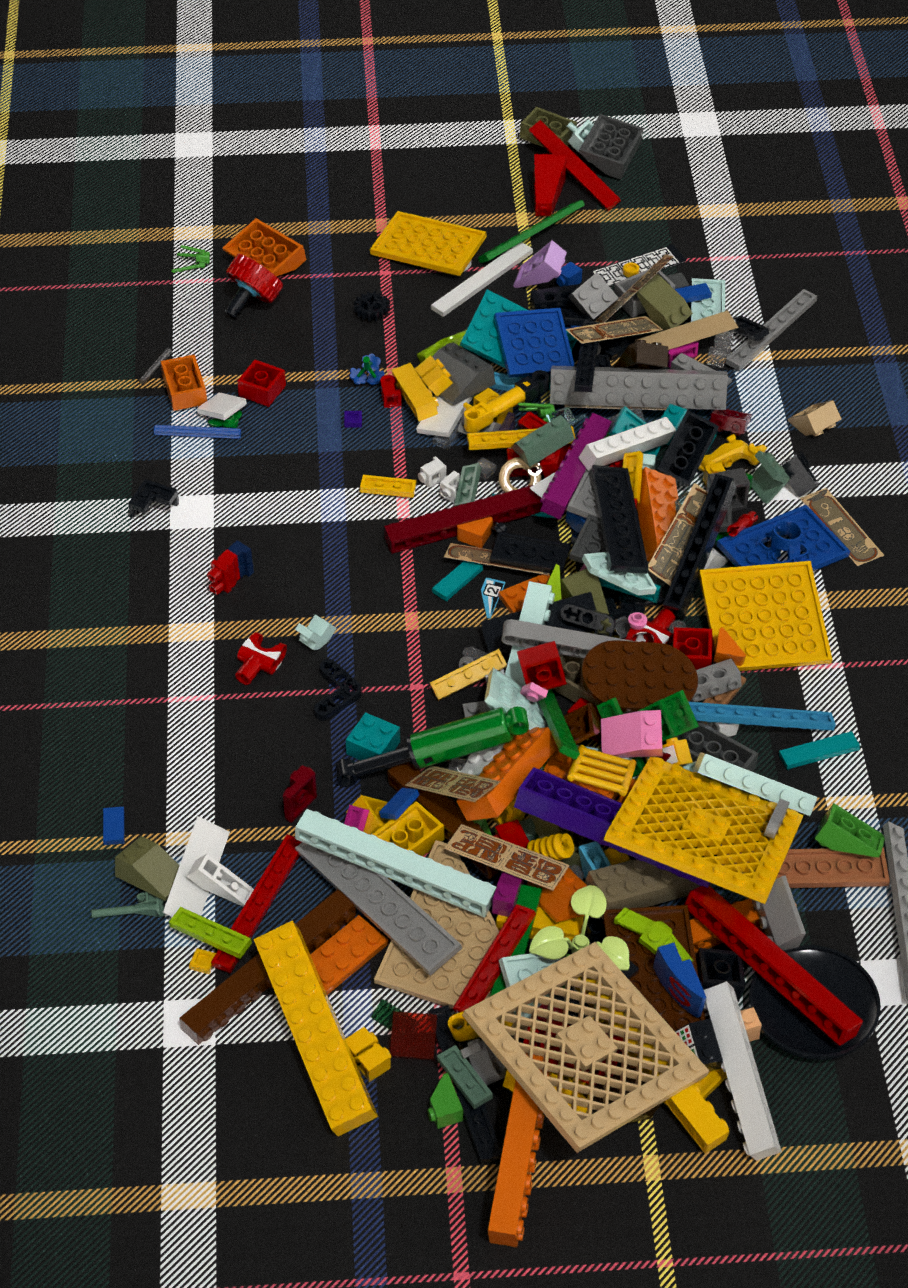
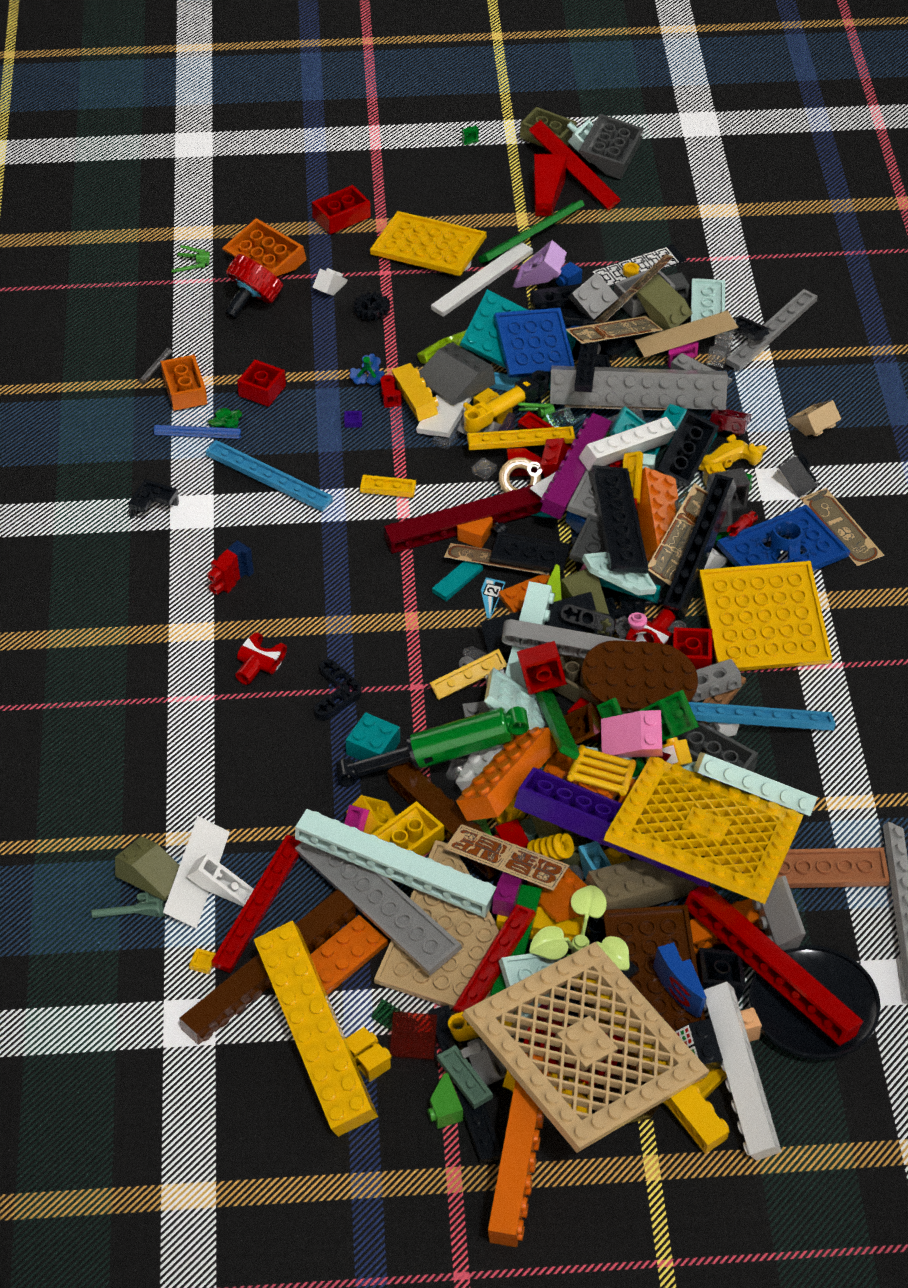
(113, 826): blue tile -> none
(210, 932): lime plate -> none
(221, 406): white tile -> none
(269, 475): none -> dark azure plate
(300, 793): dark red plate -> none
(316, 633): light aqua brick -> none
(329, 281): none -> white slope
(341, 209): none -> red brick
(399, 803): blue tile -> none
(432, 472): white brick -> none
(433, 375): yellow piece -> none
(449, 485): white bracket -> none
(453, 783): sticker -> none
(468, 484): sand green plate -> none
(470, 135): none -> green plate
(533, 692): bright pink plate -> none
(544, 441): sand green slope -> none
(644, 356): dark brown slope -> none
(652, 933): lime plate -> none
(695, 292): blue tile -> none
(727, 649): orange slope -> none
(768, 477): sand green bracket -> none
(776, 818): light grey beam -> none
(819, 750): teal tile -> none
(848, 834): bright green slope -> none

